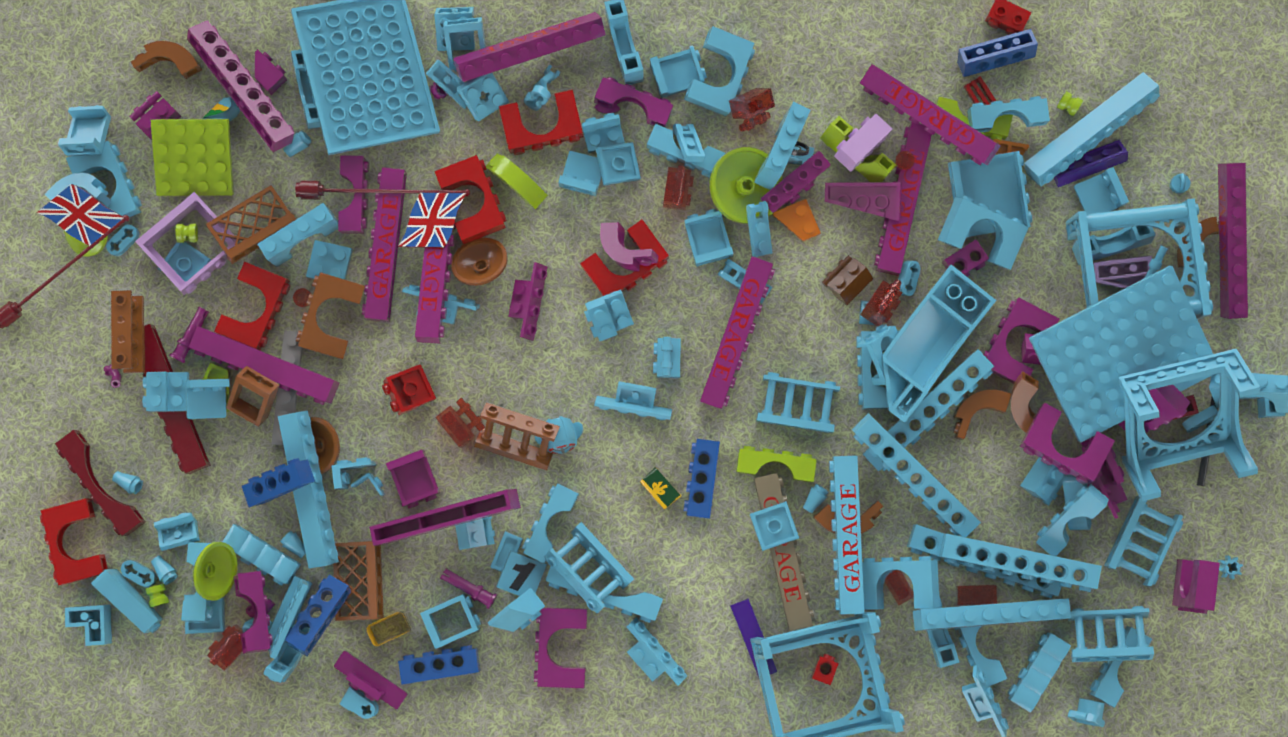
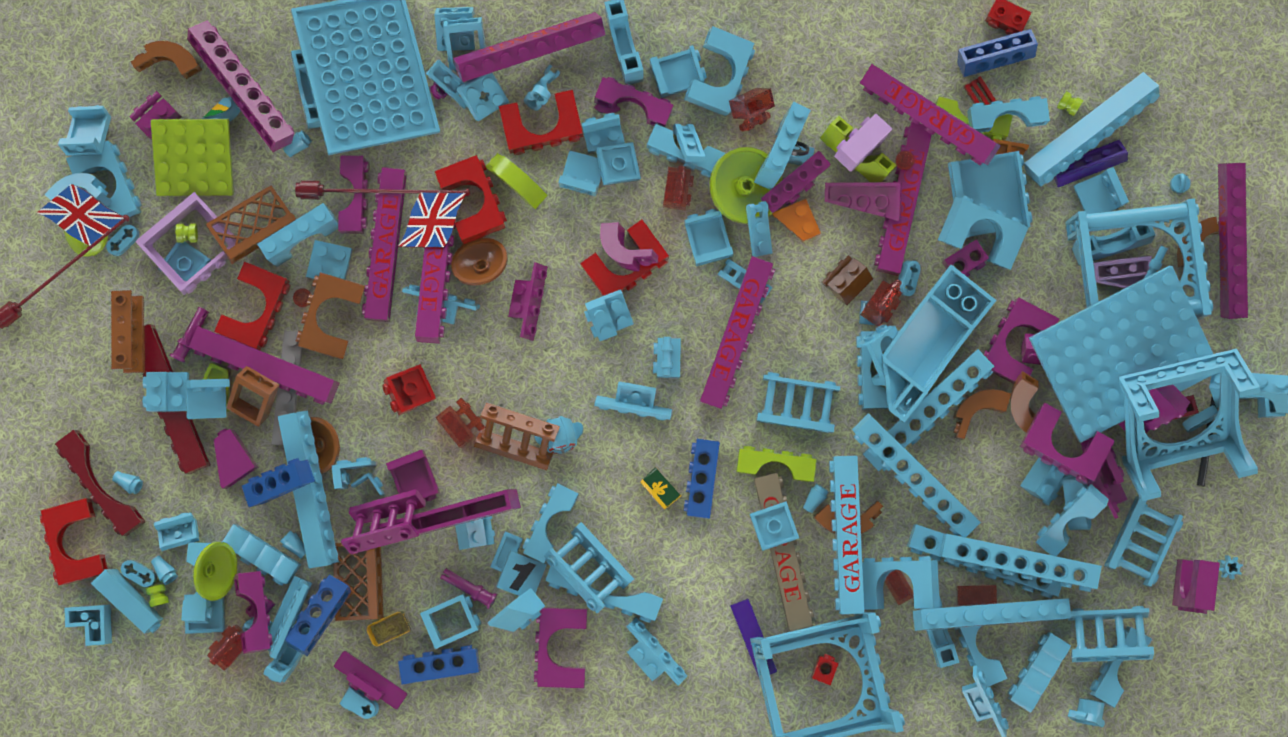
(116, 376): magenta arm -> none
(232, 458): none -> magenta slope
(268, 75): magenta slope -> none
(380, 509): none -> magenta fence

